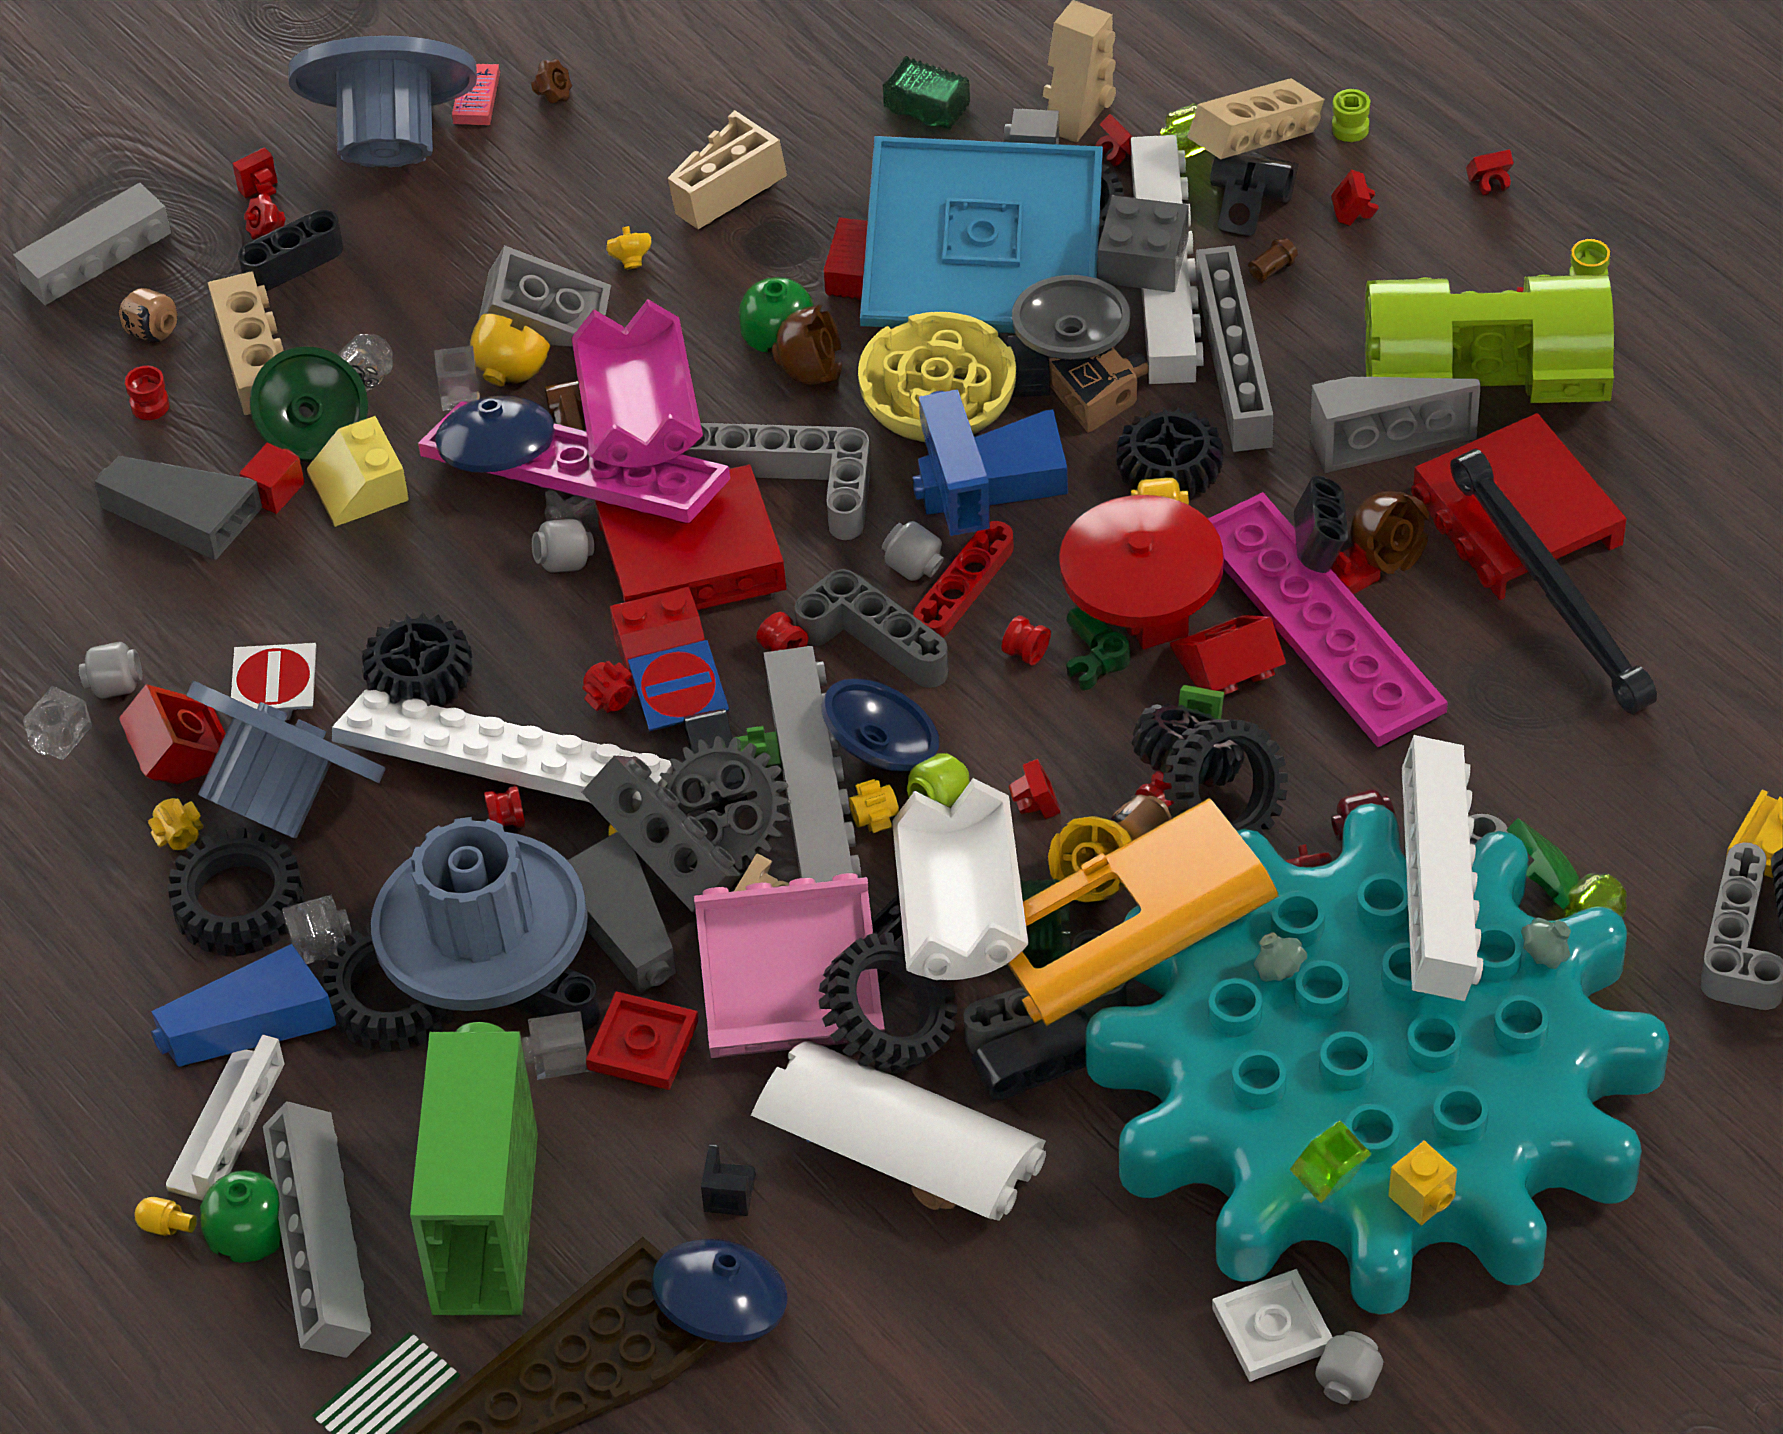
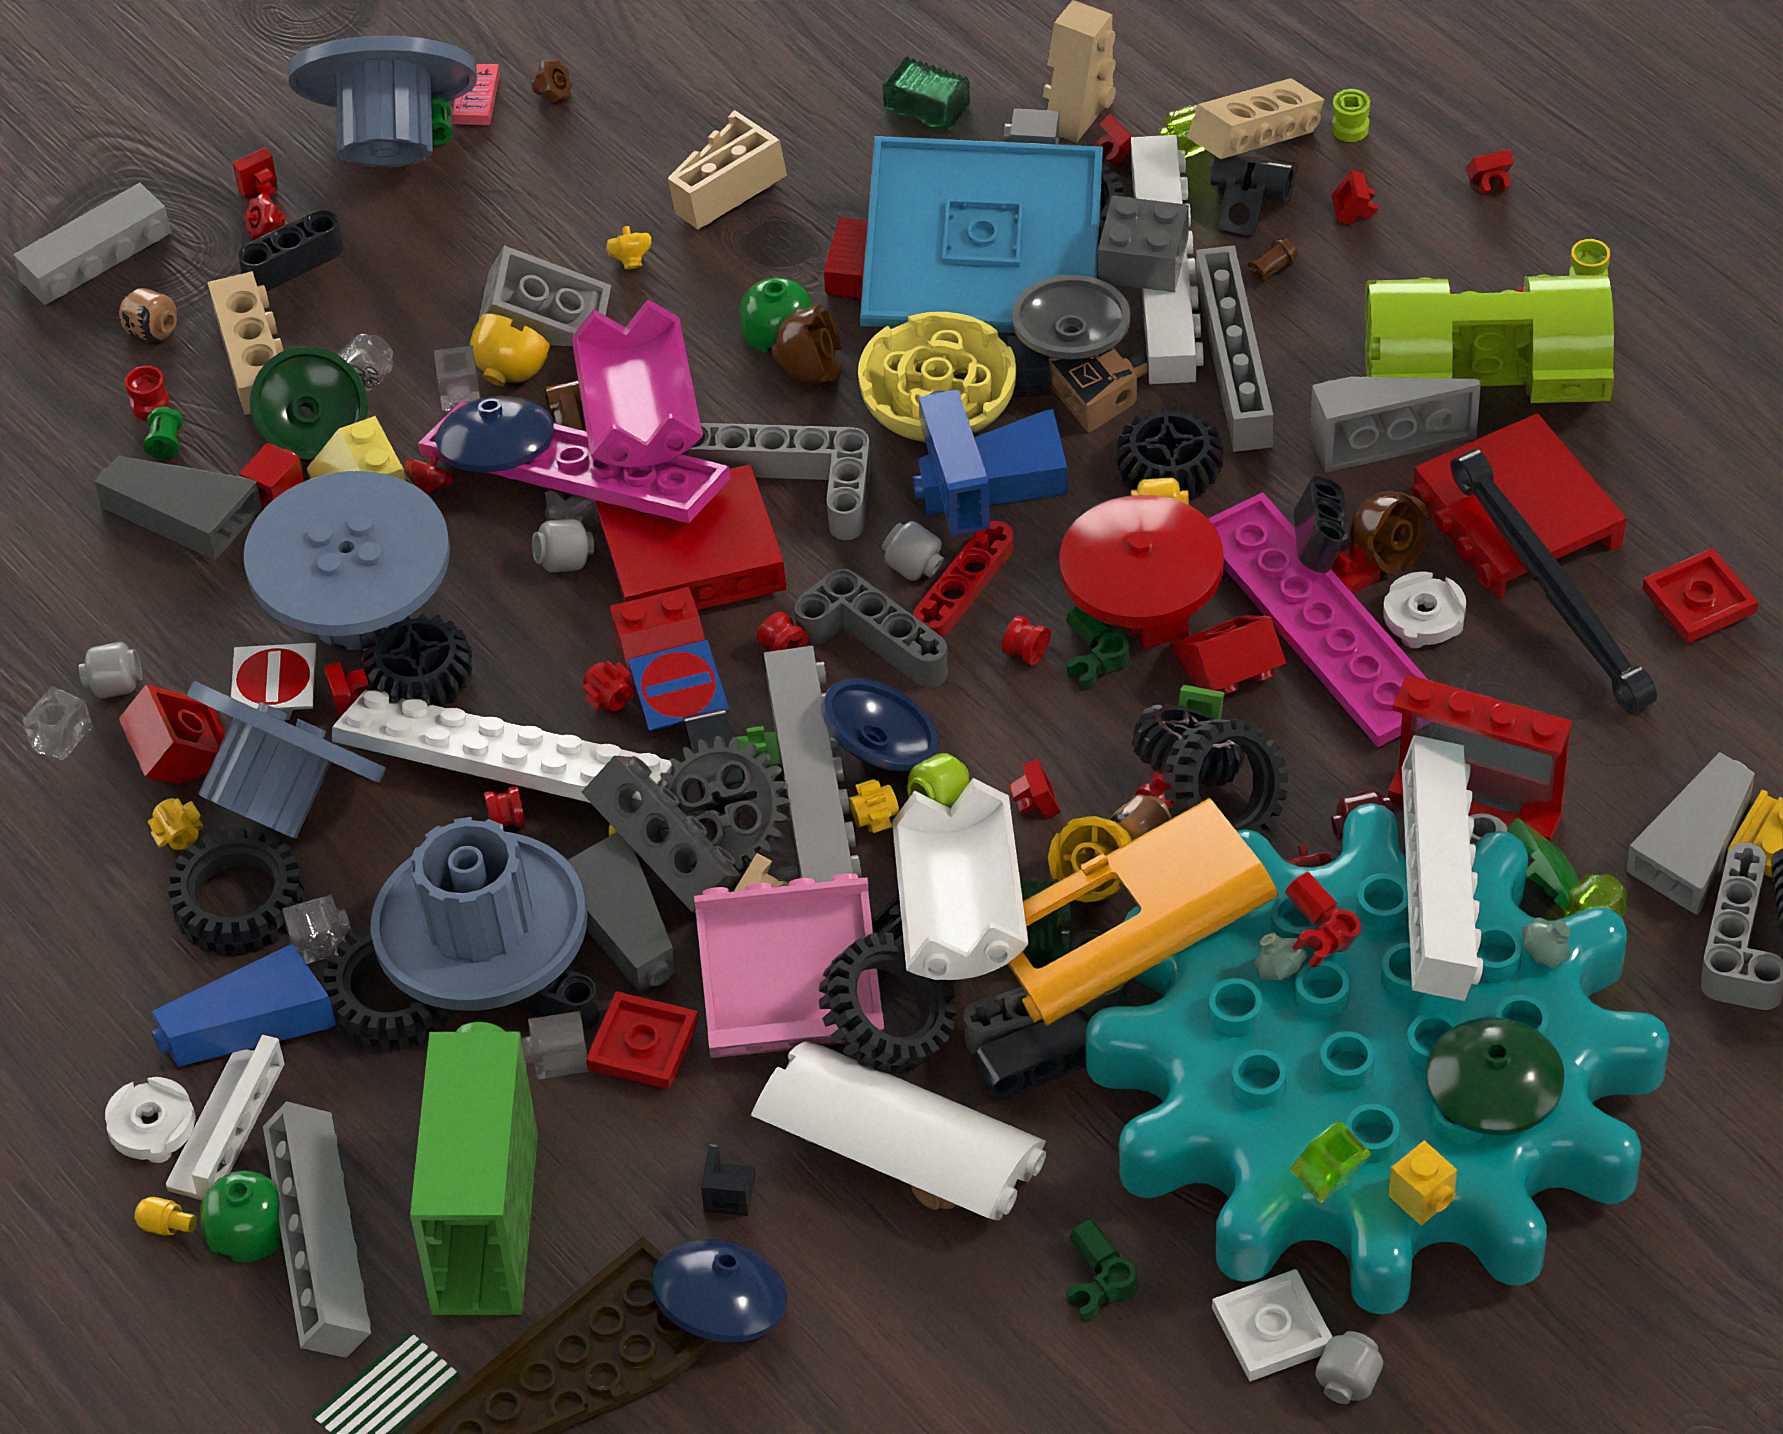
(152, 1140): none -> white plate
(163, 433): none -> green bush
(344, 689): none -> red tile
(347, 555): none -> sand blue piece
(427, 476): none -> red piece
(440, 126): none -> green bush
(1115, 1275): none -> dark green bar
(1336, 927): none -> red bar
(1420, 627): none -> white plate
(1489, 1092): none -> dark green dish
(1512, 750): none -> red panel
(1691, 836): none -> light grey slope
(1700, 595): none -> red plate

